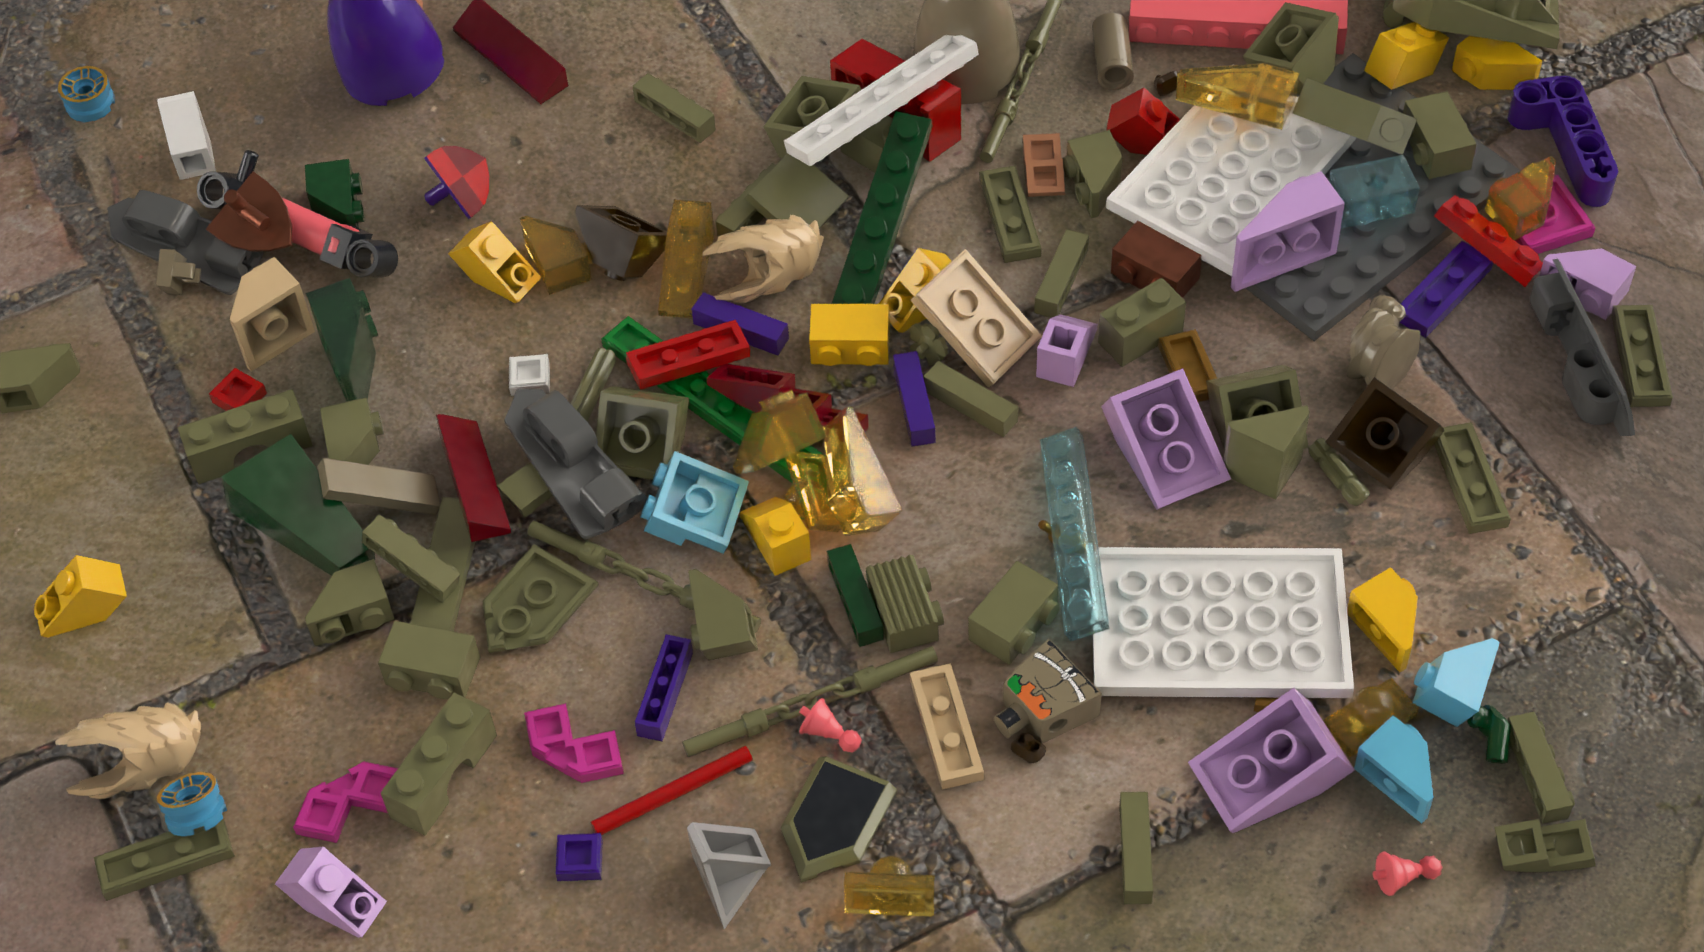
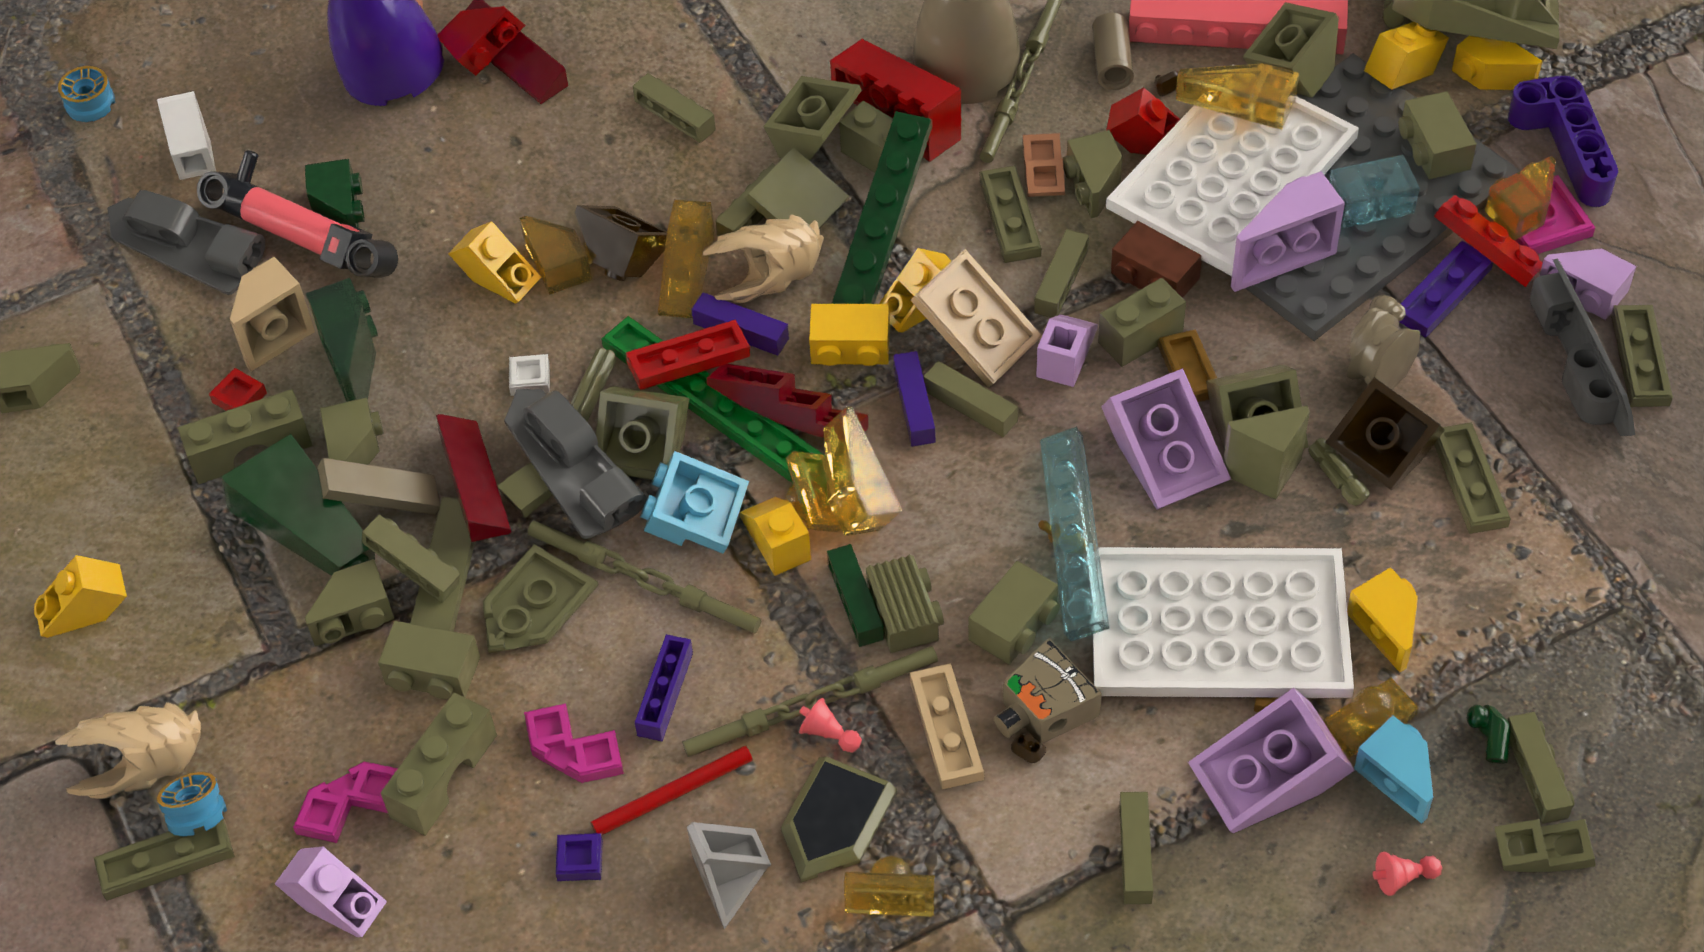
(175, 272): dark tan tile -> none
(253, 217): copper shield -> none
(461, 175): shield -> none
(479, 35): none -> red slope
(722, 618): olive slope -> none
(777, 431): clear yellow slope -> none
(880, 98): white plate -> none
(928, 343): olive plant -> none
(1354, 116): olive slope -> none
(1456, 681): medium azure slope -> none

